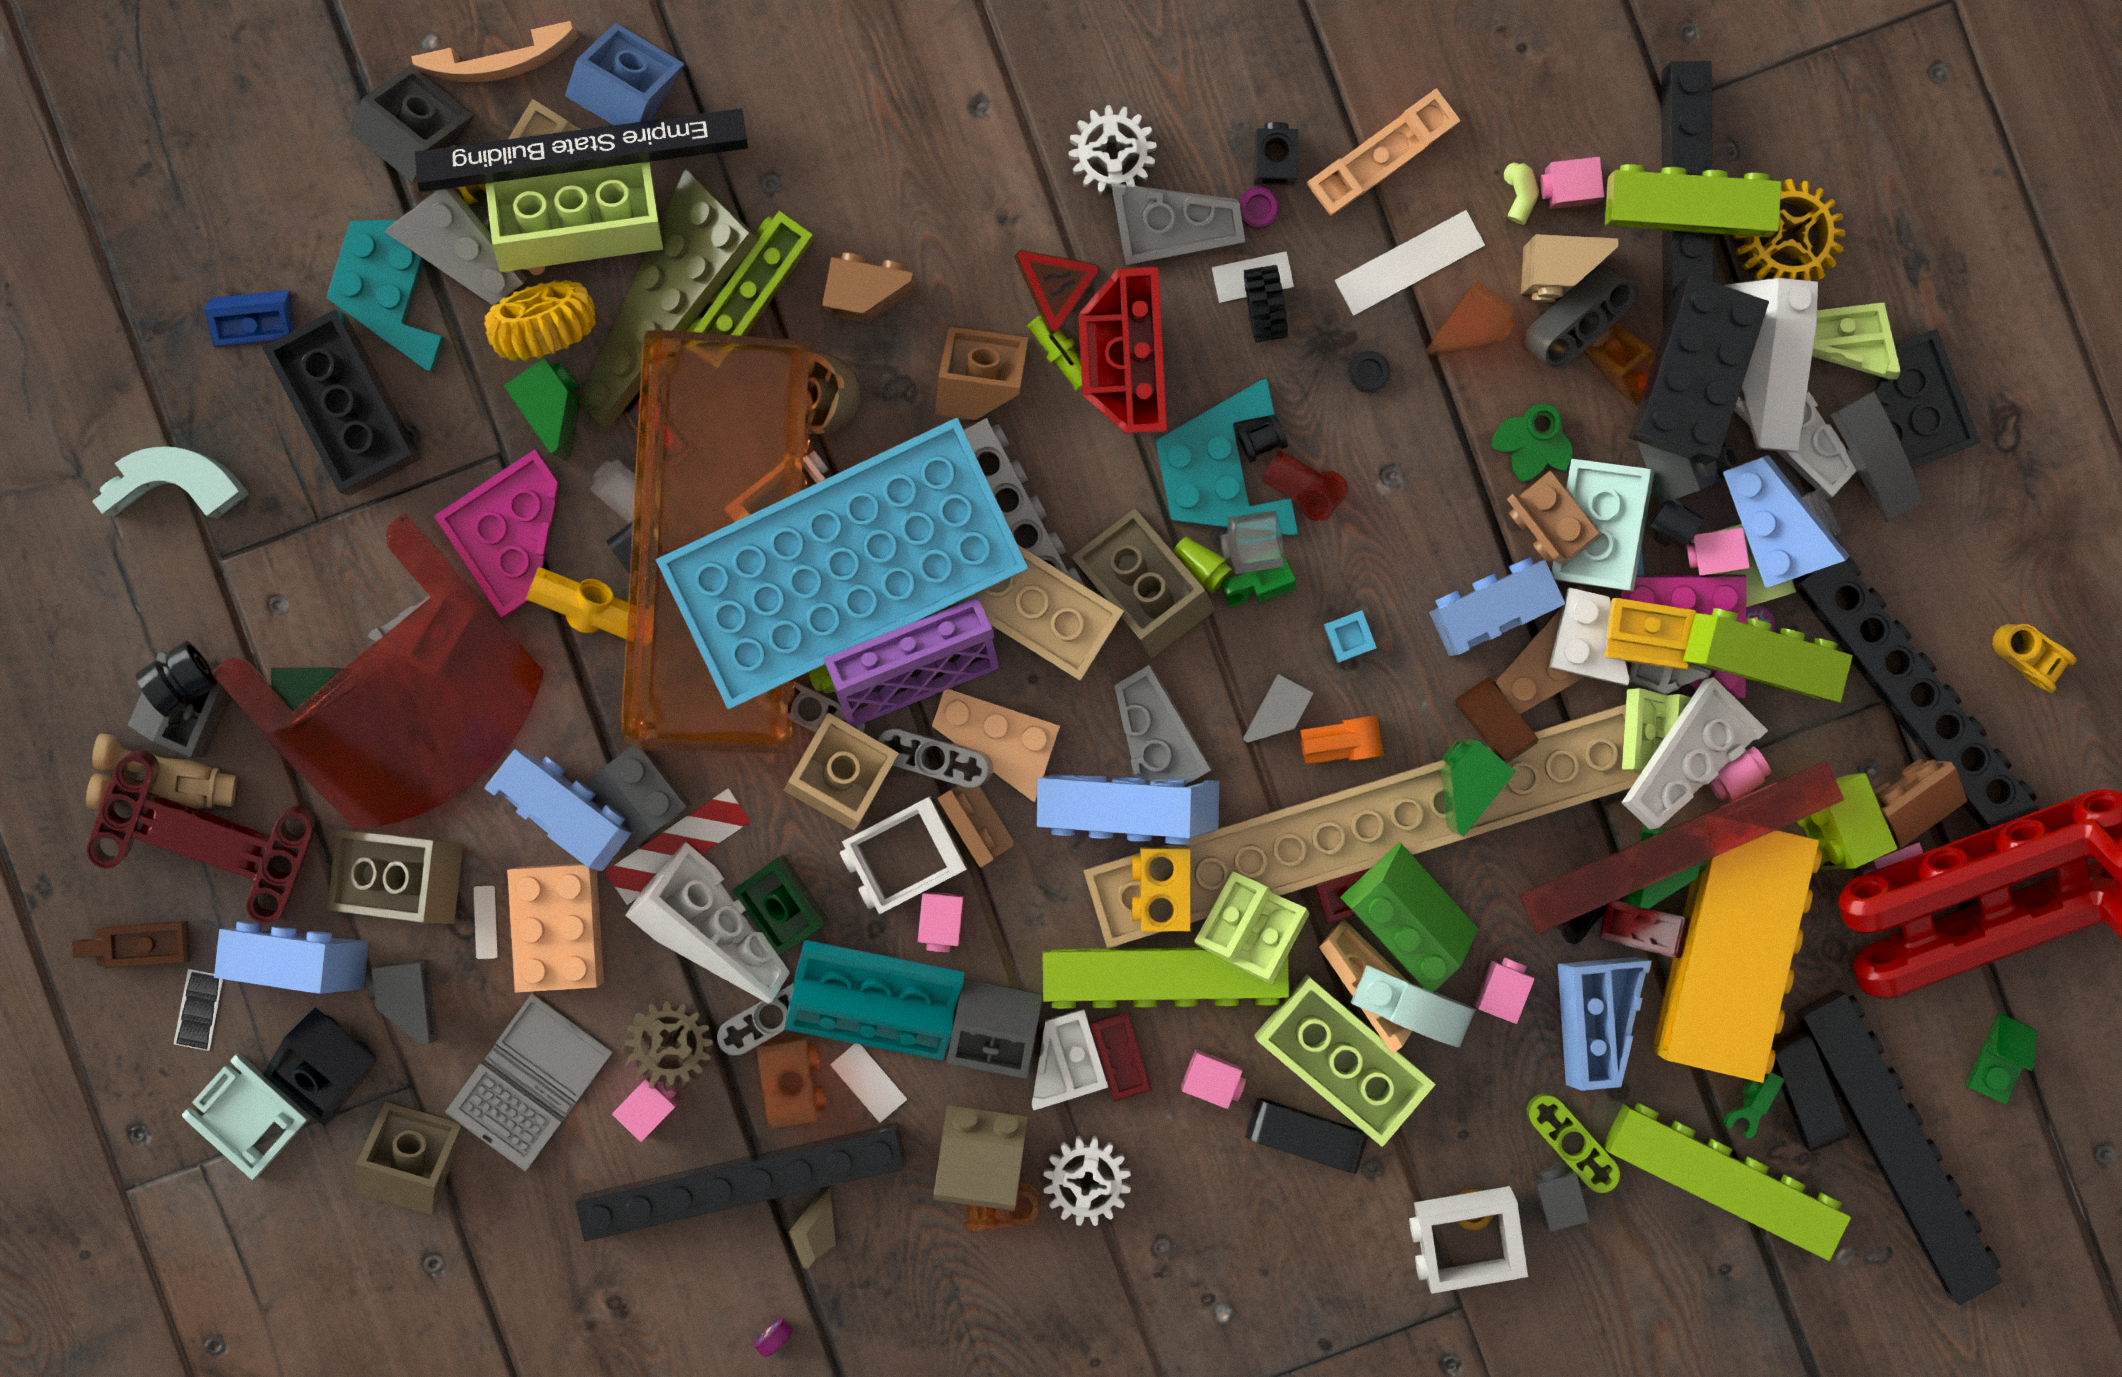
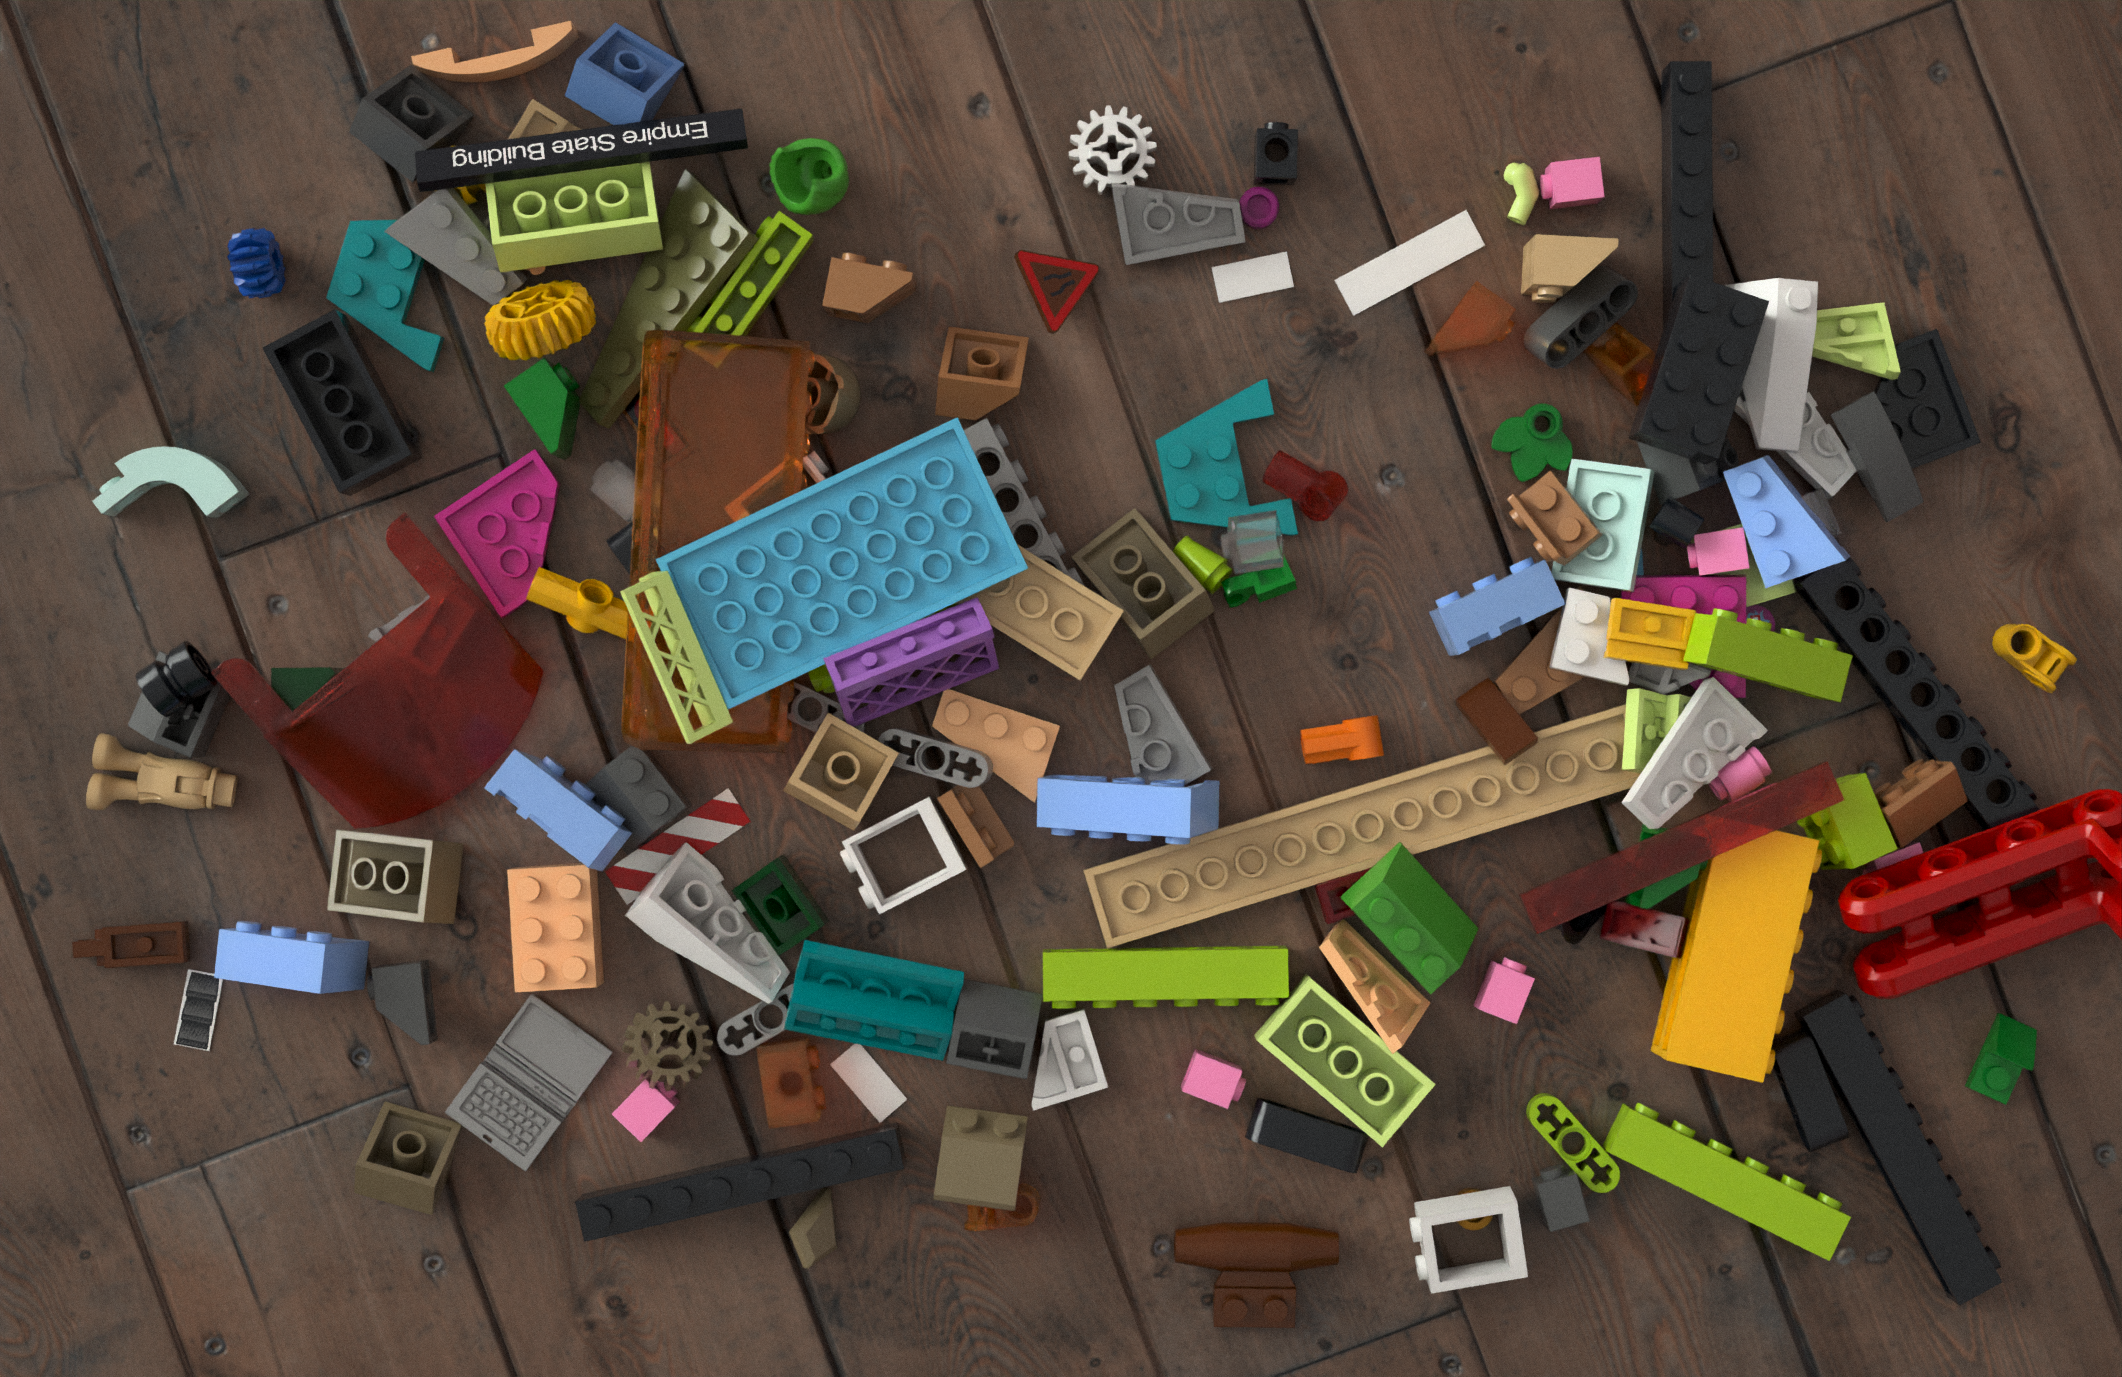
(200, 836): dark red beam -> none
(241, 1111): light aqua container -> none
(249, 318): blue slope -> none
(256, 263): none -> blue gear
(319, 1065): black slope -> none
(485, 922): white sticker -> none
(685, 654): none -> yellowish green fence
(773, 1337): magenta tile -> none
(799, 177): none -> bright green piece
(940, 920): bright pink brick -> none
(1067, 1177): white gear -> none
(1071, 372): lime pin -> none
(1121, 1056): dark red plate -> none
(1125, 351): red wedge -> none
(1173, 888): yellow brick -> none
(1252, 927): yellowish green slope -> none
(1255, 1267): none -> reddish brown plate
(1262, 438): black bush -> none
(1265, 303): black tyre -> none
(1279, 709): light grey tile -> none
(1349, 636): medium azure plate -> none
(1369, 371): black tile -> none
(1383, 152): light nougat slope -> none
(1413, 1007): light aqua arch -> none
(1471, 782): green slope -> none
(1598, 1018): light blue wedge -> none
(1693, 201): lime brick -> none
(1756, 1102): green plate -> none
(1798, 246): yellow gear -> none

